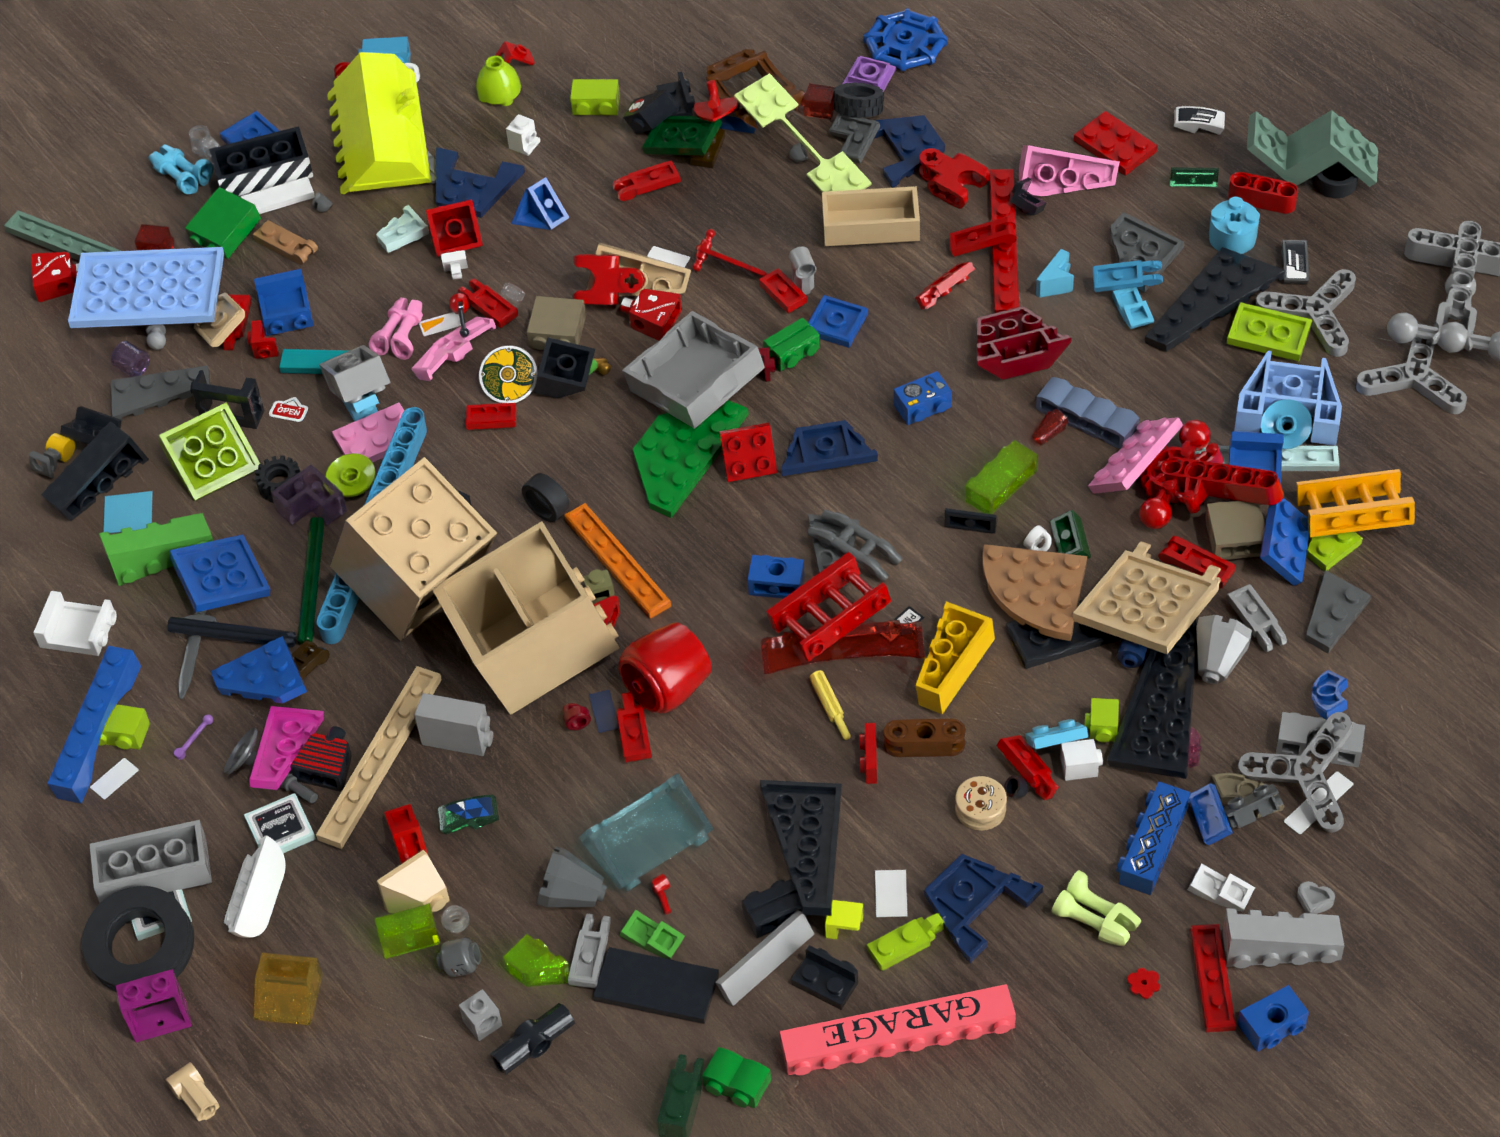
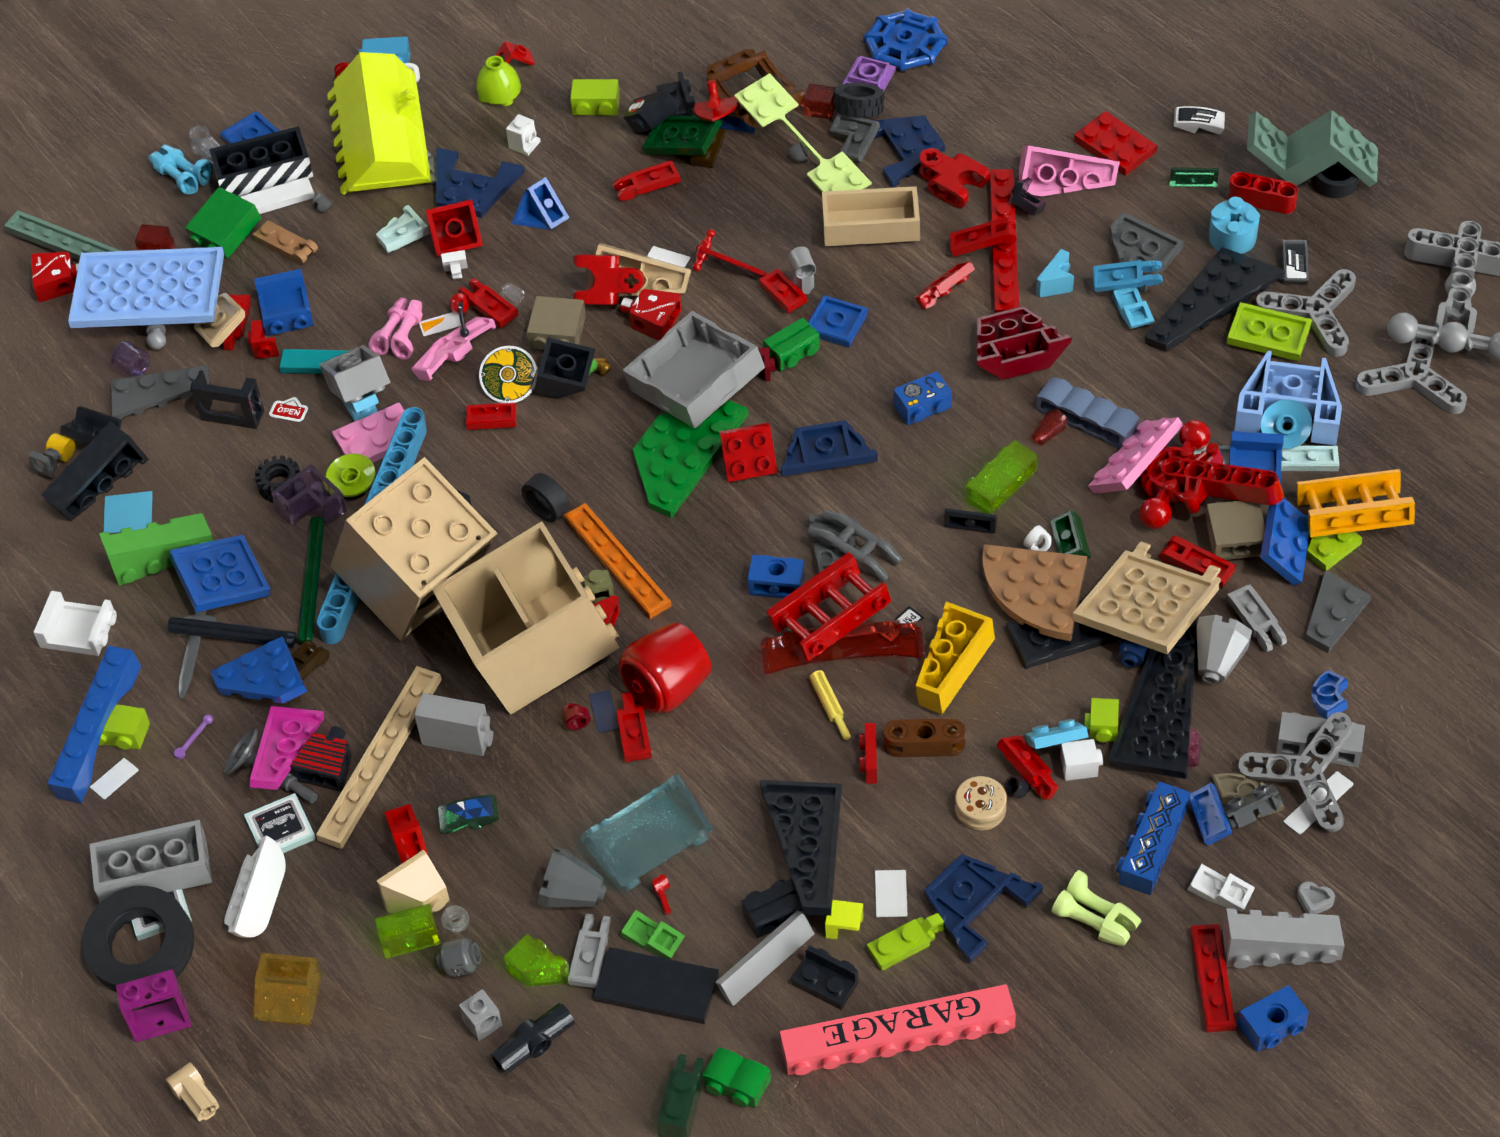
(209, 452): lime slope -> none
(1142, 977): red plant -> none

